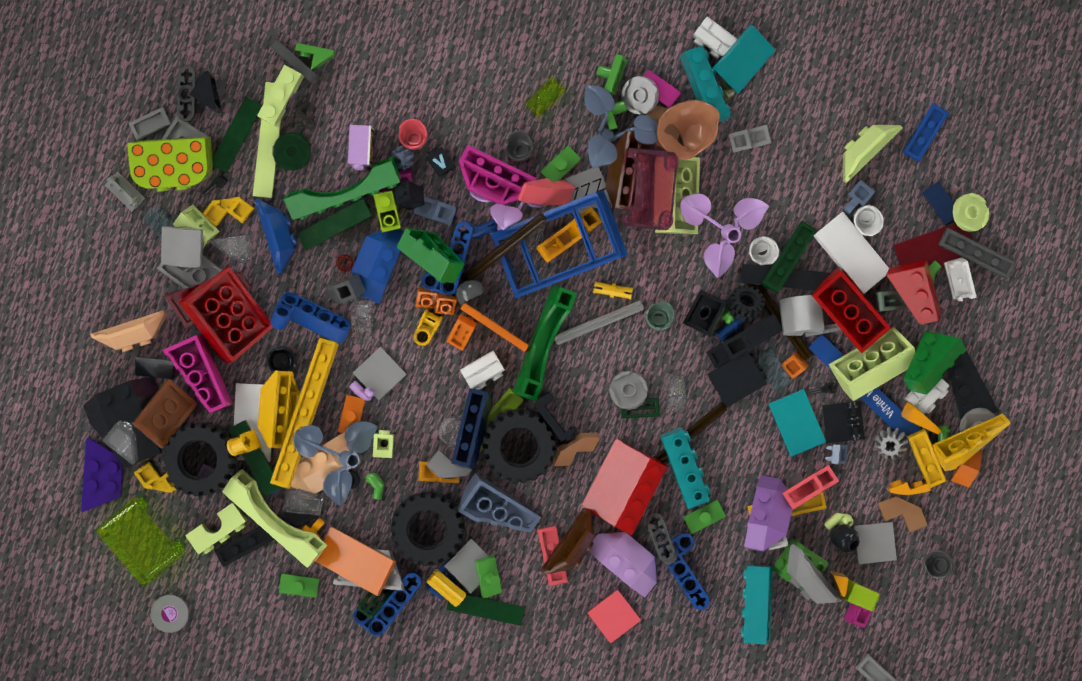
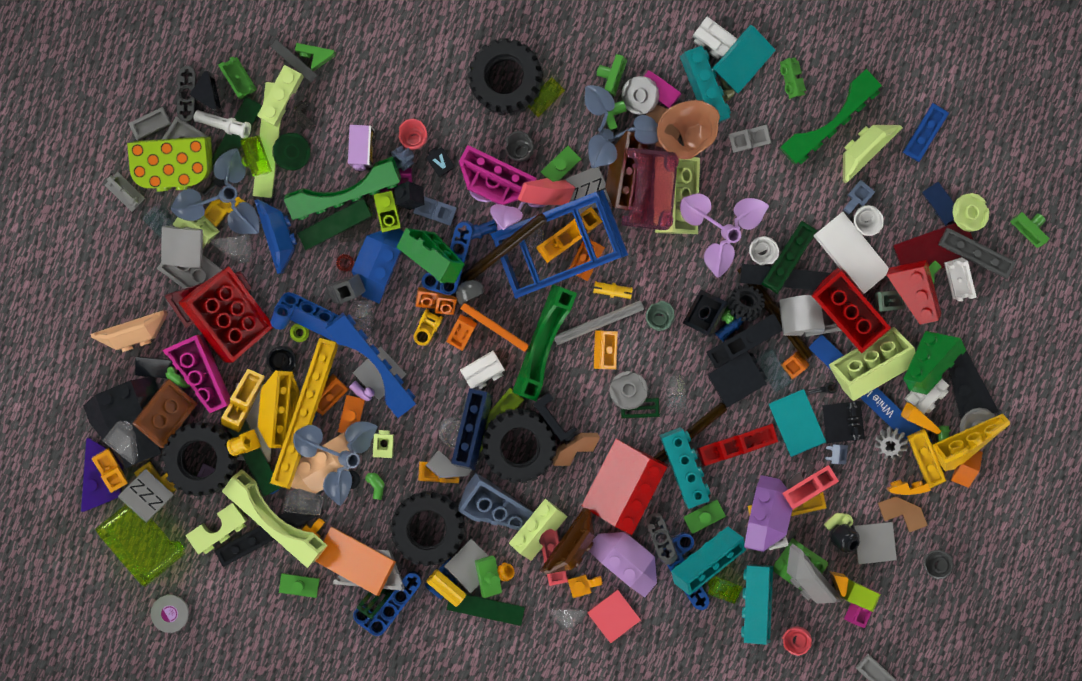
(110, 470): none -> light orange slope
(146, 495): none -> light grey tile
(175, 378): none -> bright green arm
(227, 168): none -> sand blue plant
(230, 125): none -> white pin
(237, 77): none -> bright green hinge
(242, 400): none -> yellow slope
(255, 156): none -> clear neon green tile
(295, 337): none -> lime plate
(332, 392): none -> orange slope
(346, 334): none -> blue arch
(491, 56): none -> black tyre
(506, 572): none -> light orange plate
(527, 538): none -> yellowish green arch
(567, 617): none -> clear slope
(581, 585): none -> light orange plate
(583, 257): none -> orange slope
(605, 349): none -> light orange slope
(708, 560): none -> teal brick
(724, 589): none -> clear neon green tile
(737, 445): none -> red slope
(793, 86): none -> bright green hinge
(802, 643): none -> coral hair
(860, 89): none -> green arch
(1030, 228): none -> bright green tile

